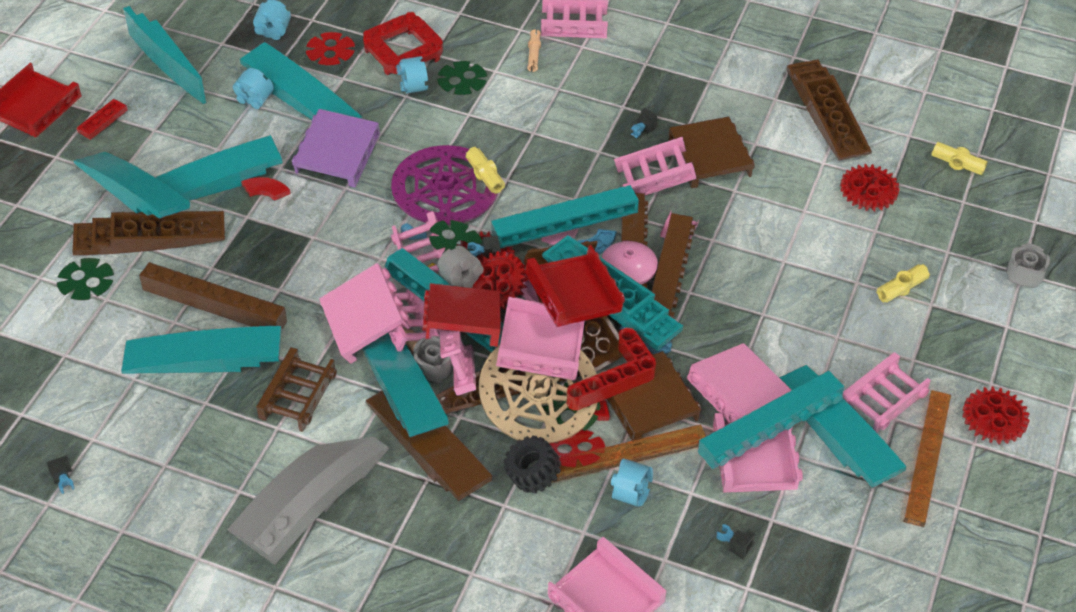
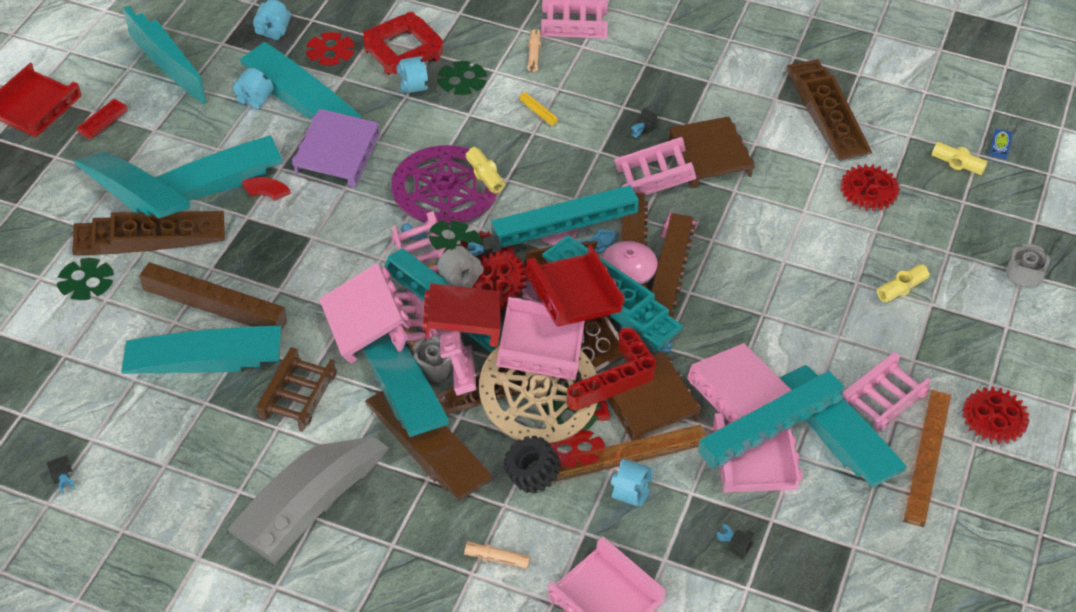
(490, 553): none -> light nougat pin
(538, 109): none -> yellow axle
(1000, 143): none -> tile

